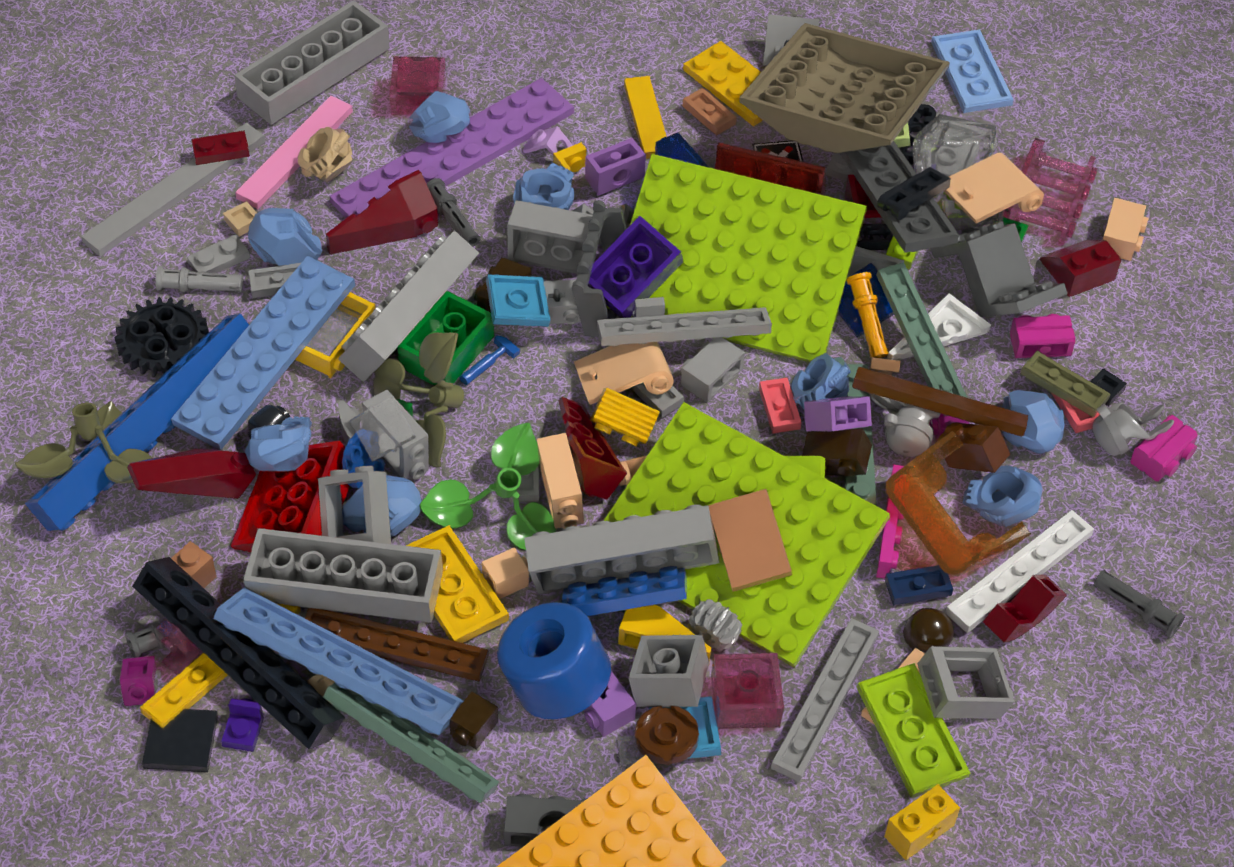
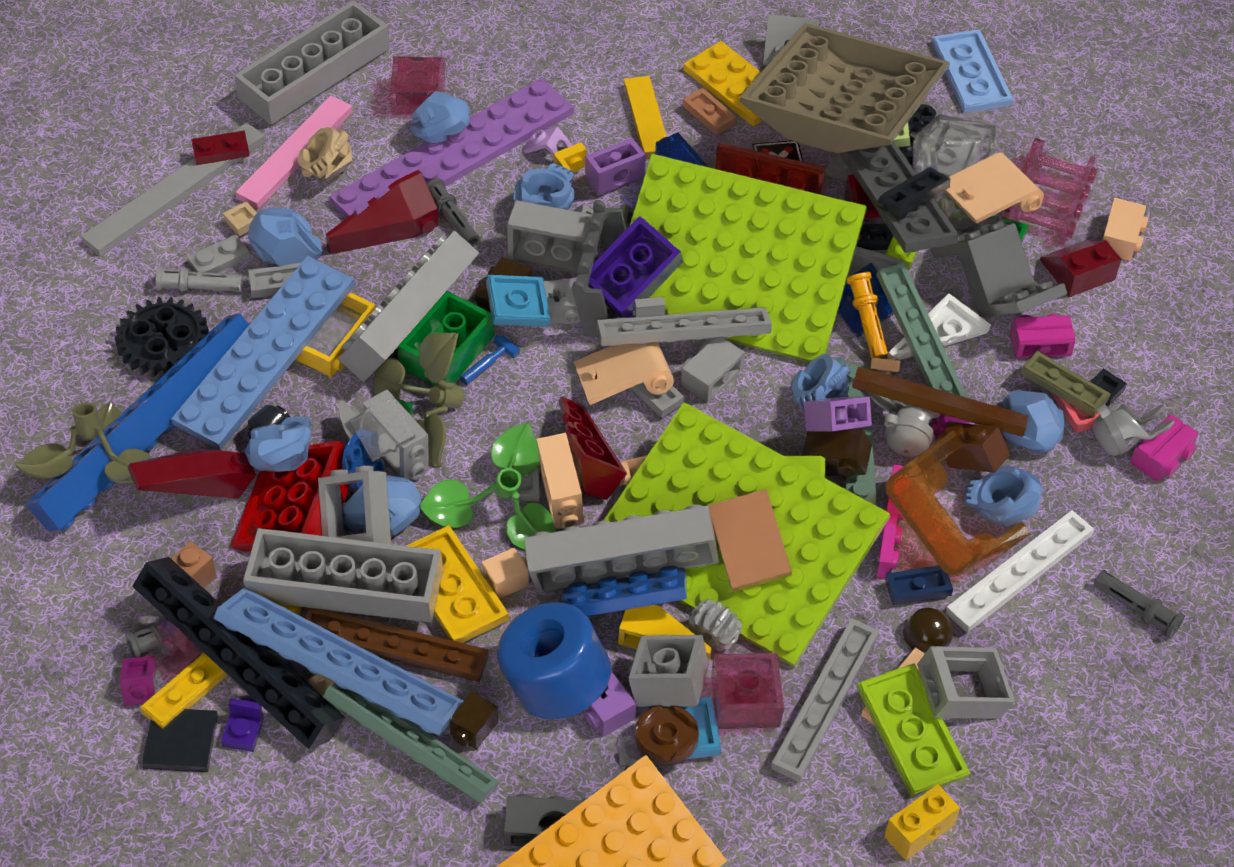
(624, 416): yellow brick -> none
(780, 405): coral plate -> none
(1026, 610): dark red brick -> none

